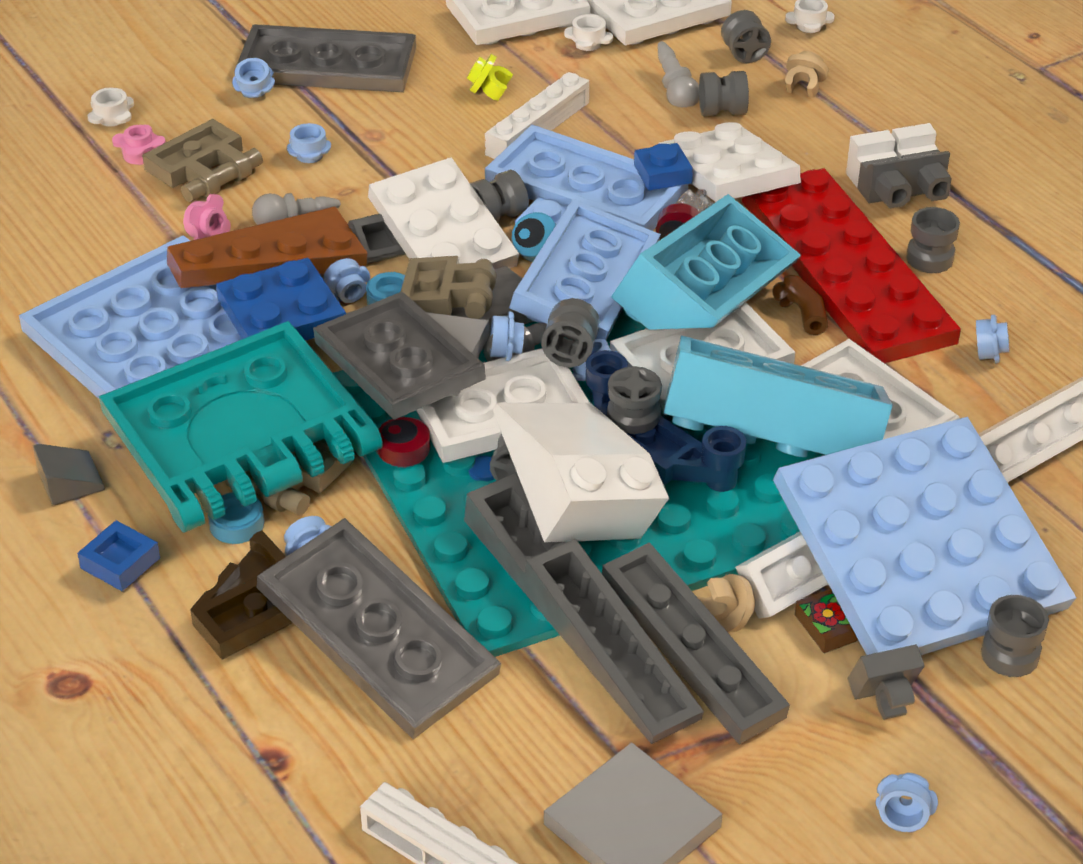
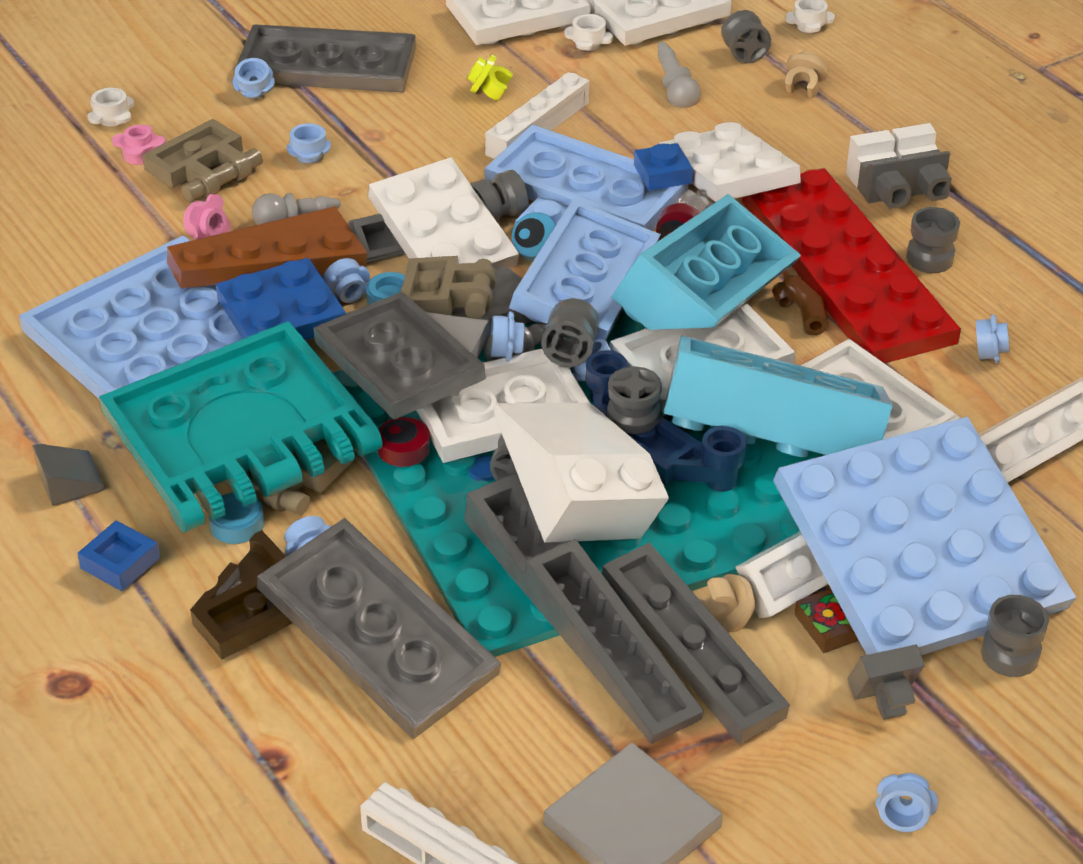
(723, 93): dark grey wheel -> none

